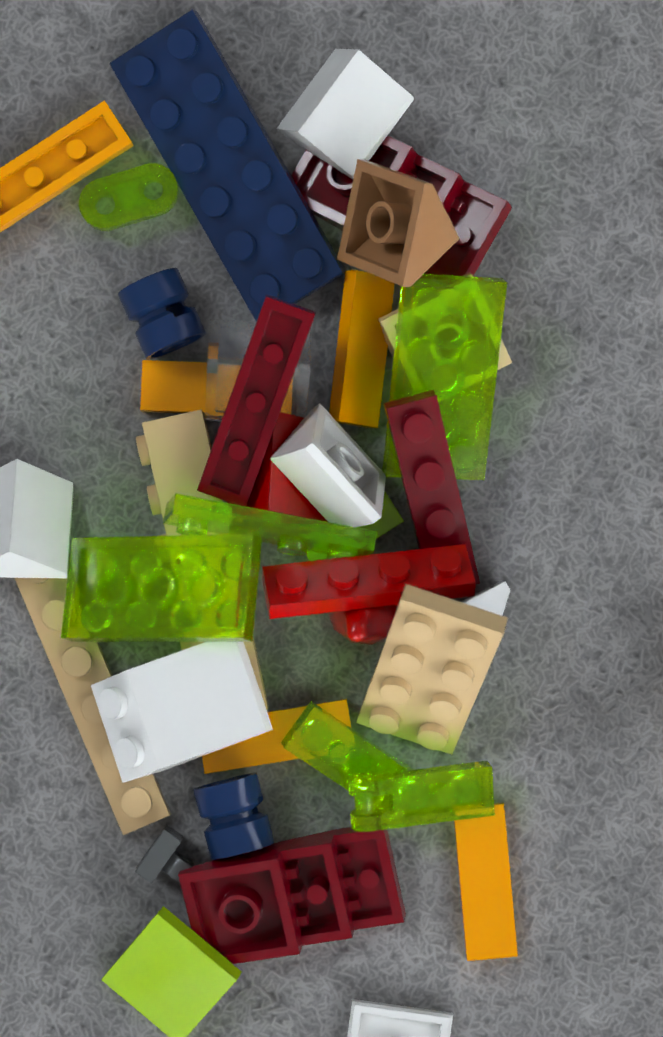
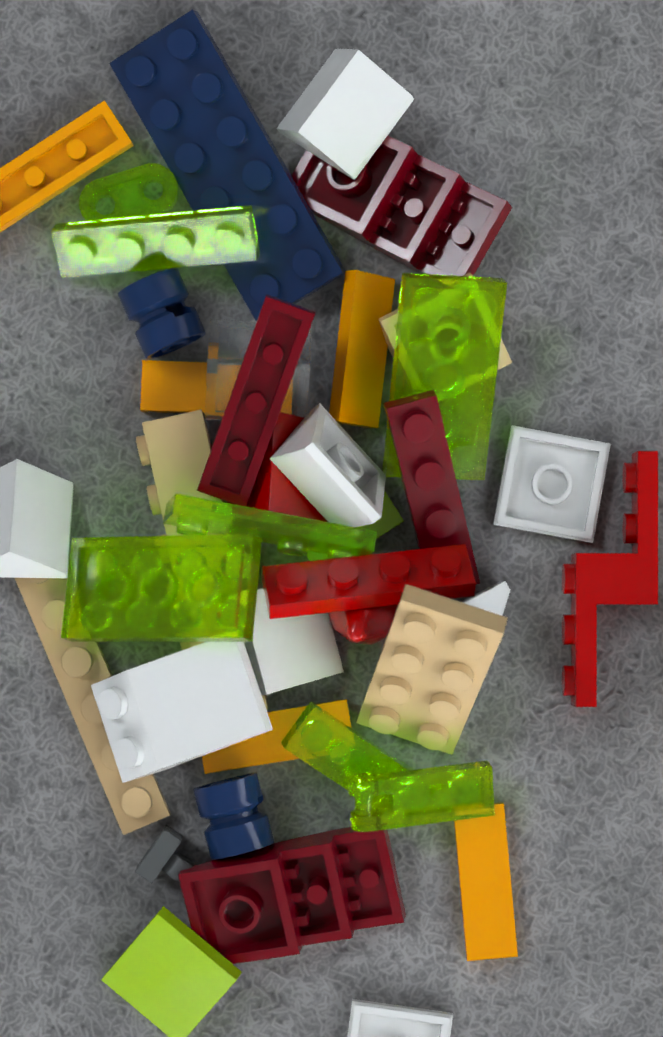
(156, 241): none -> clear neon green plate
(291, 649): none -> white tile
(394, 225): medium nougat slope -> none
(551, 484): none -> white tile
(611, 578): none -> red bracket

